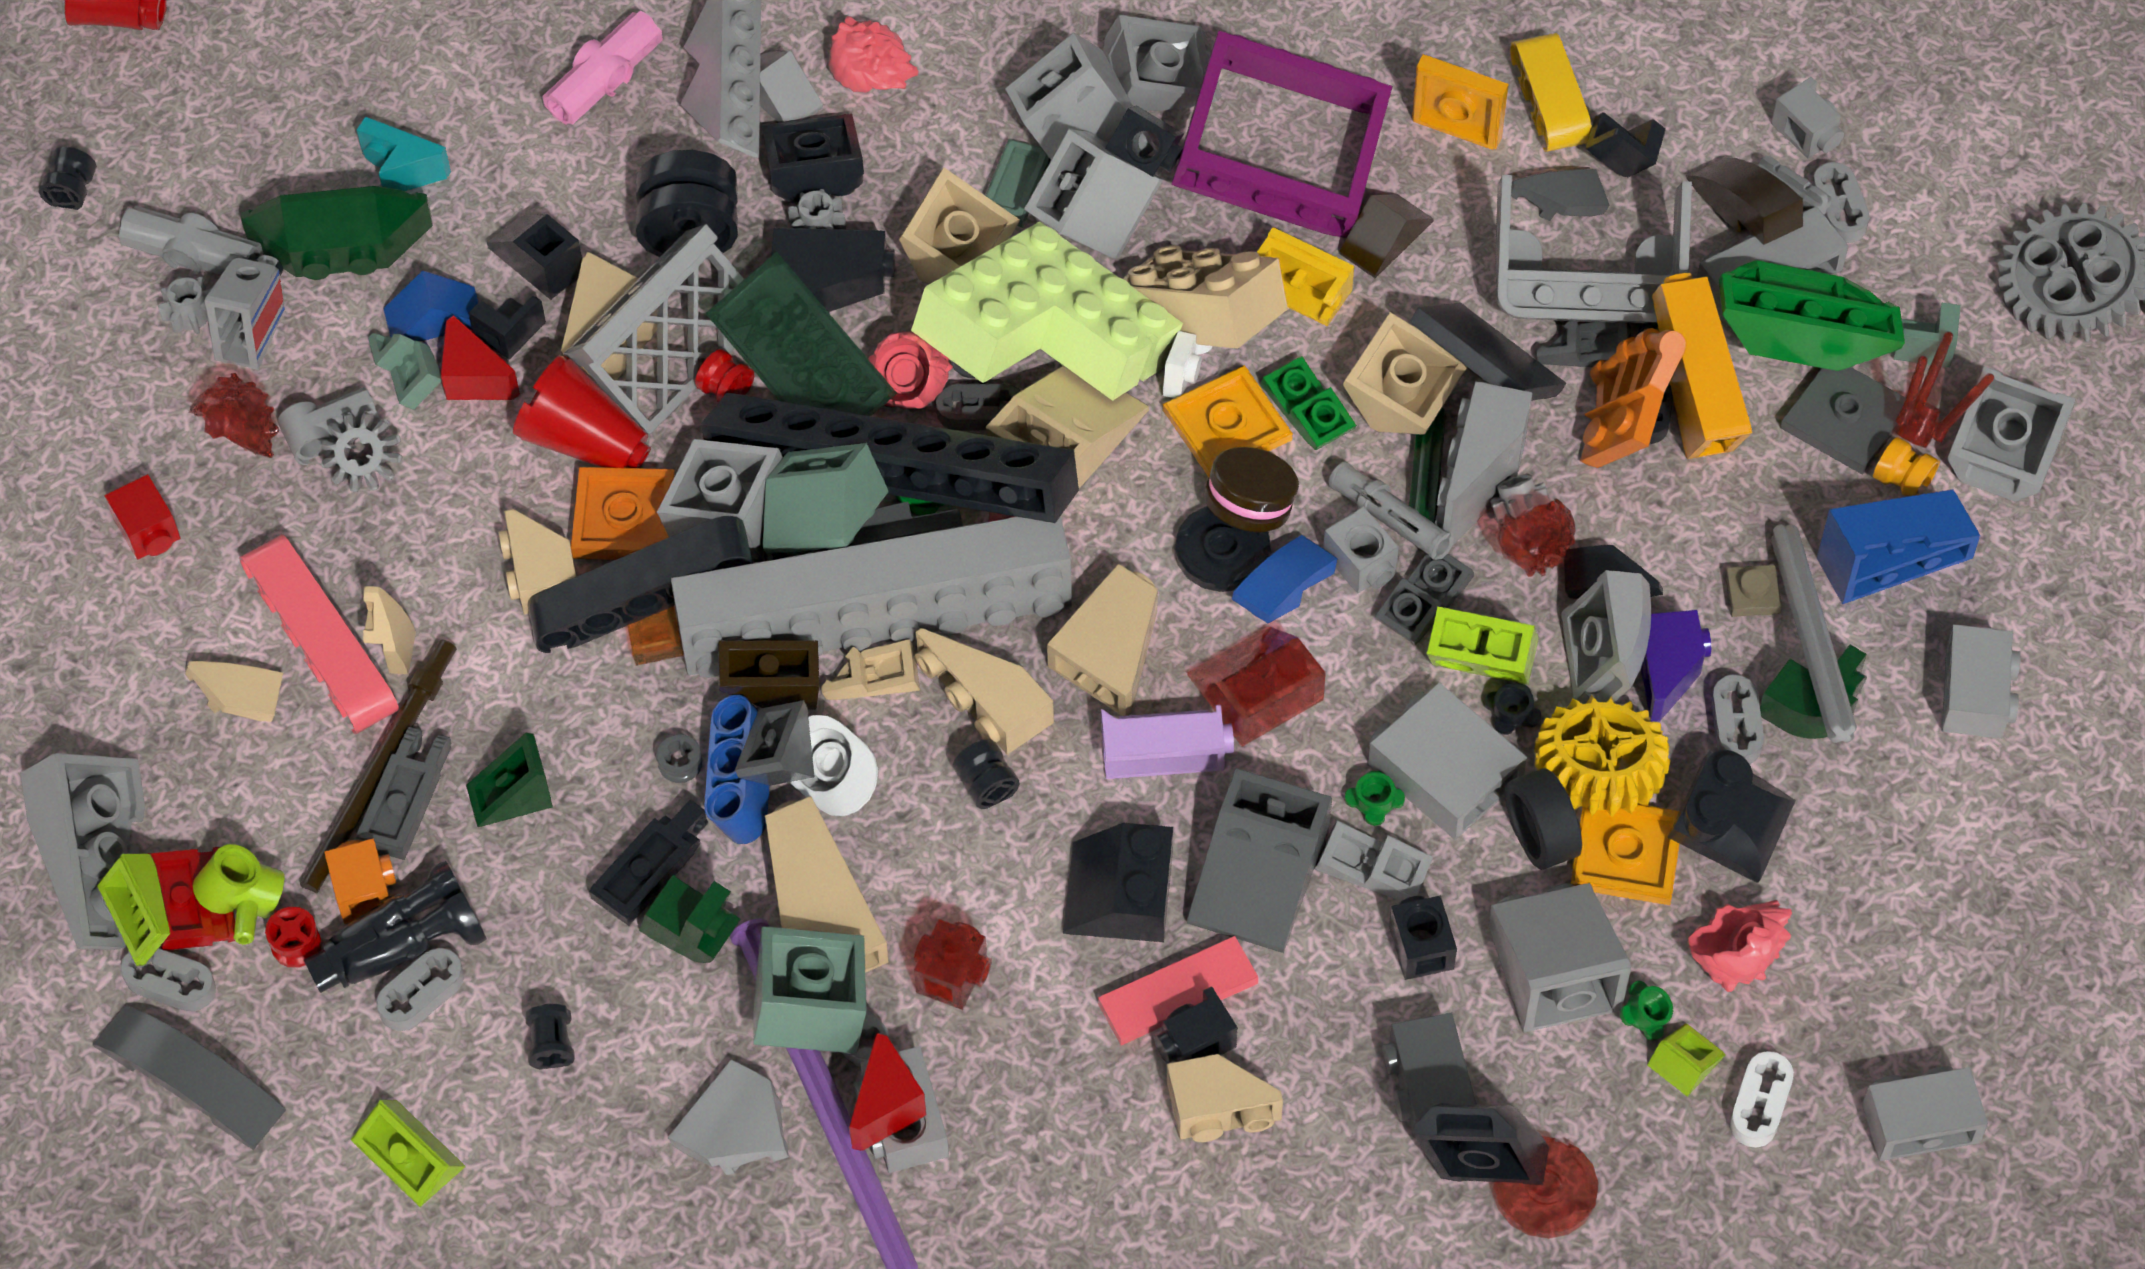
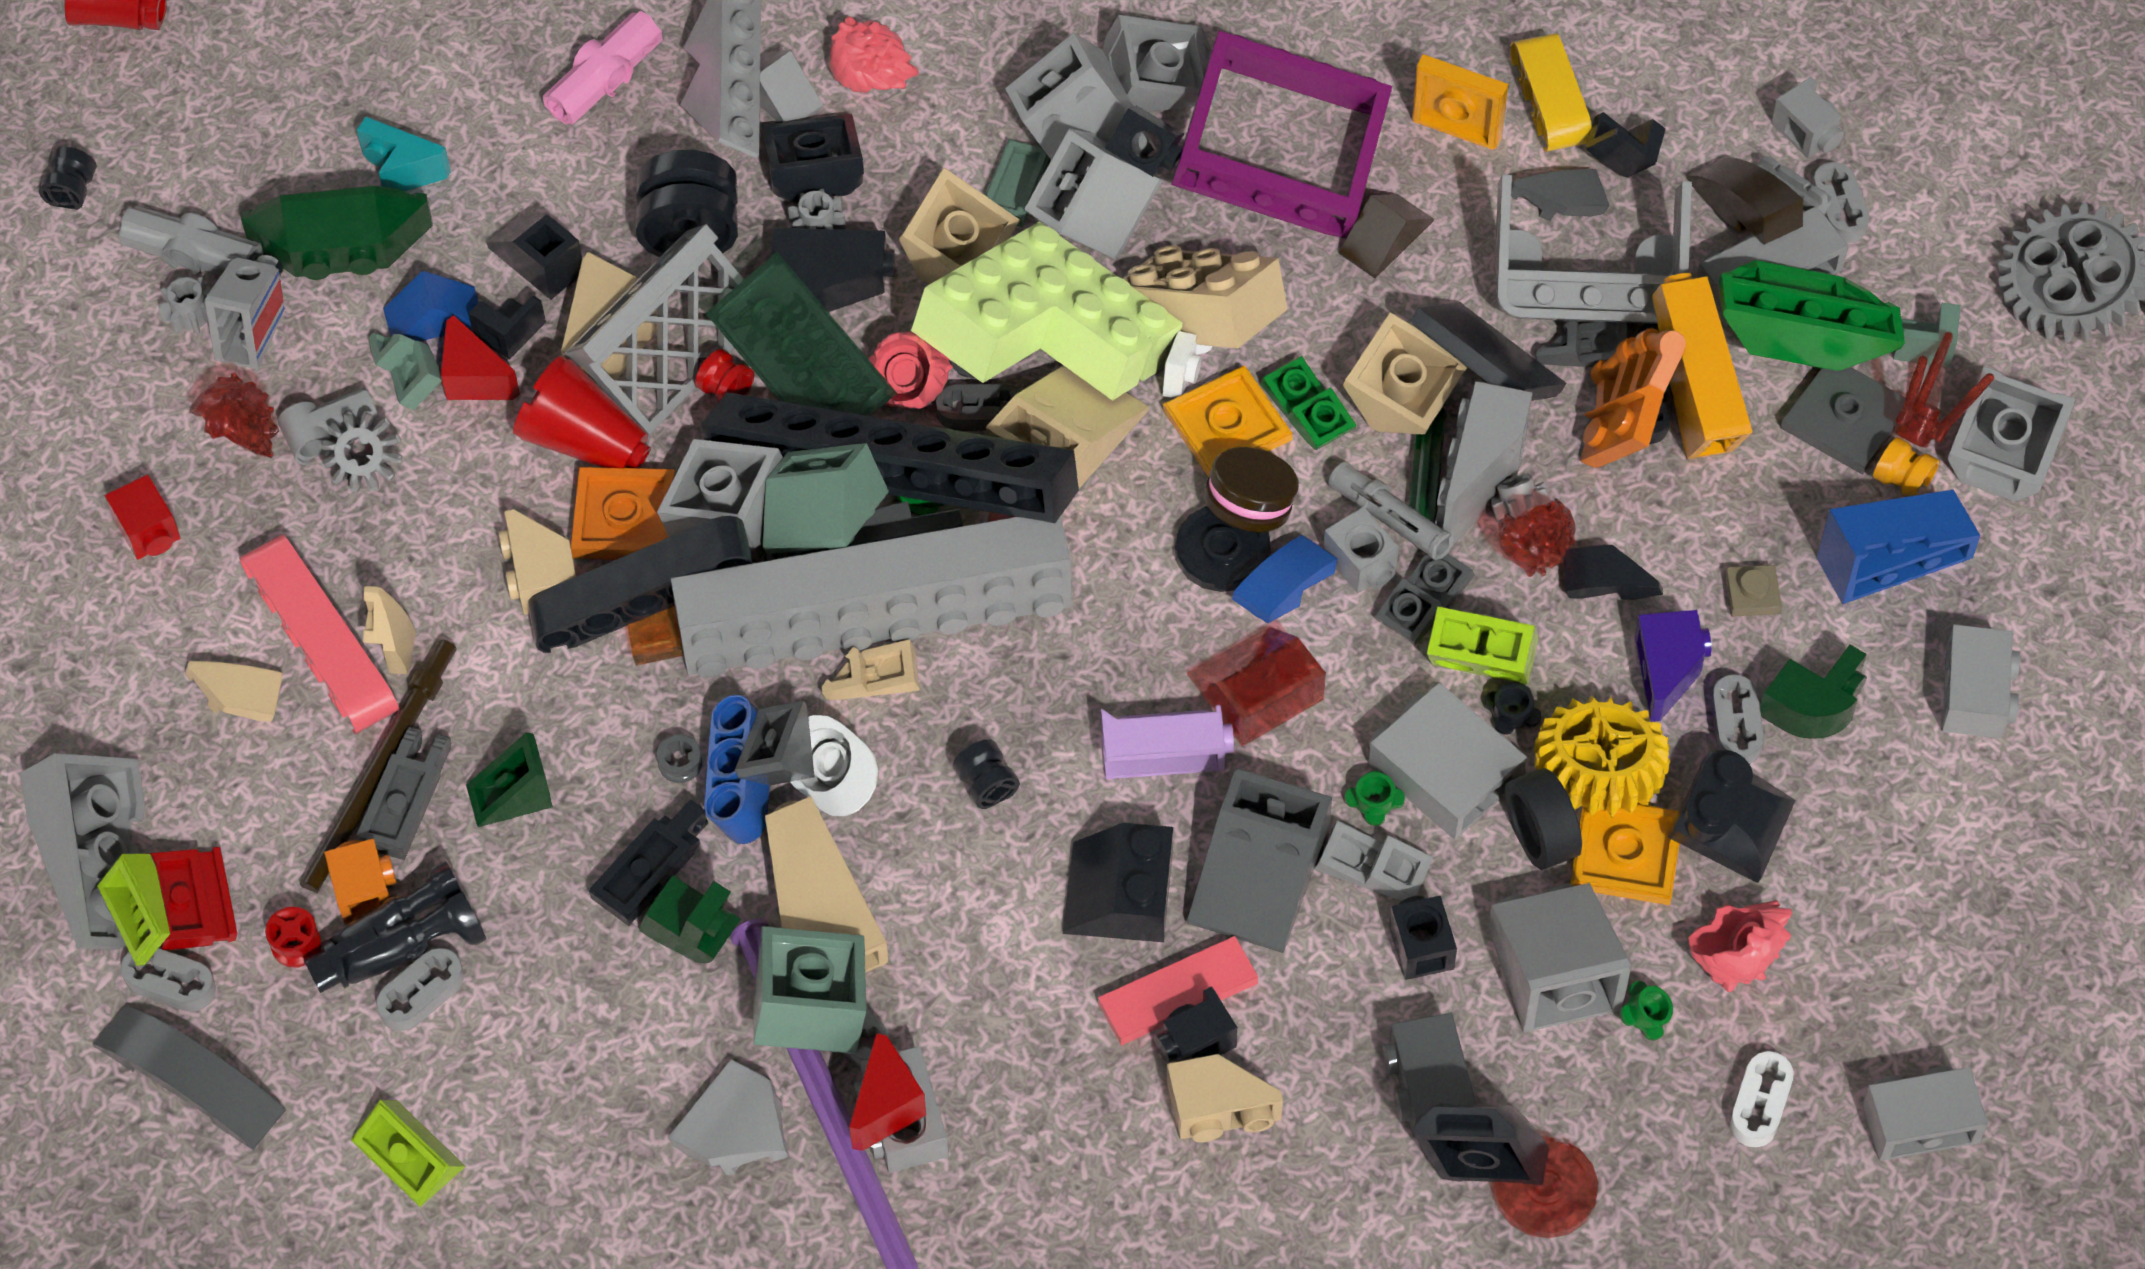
(239, 882): lime piece -> none
(549, 1036): black bush -> none
(770, 671): dark brown slope -> none
(951, 963): clear red brick -> none
(995, 692): tan slope -> none
(1108, 639): tan slope -> none
(1312, 279): yellow hinge -> none
(1607, 635): light grey slope -> none
(1685, 1058): lime slope -> none
(1813, 634): light grey axle -> none

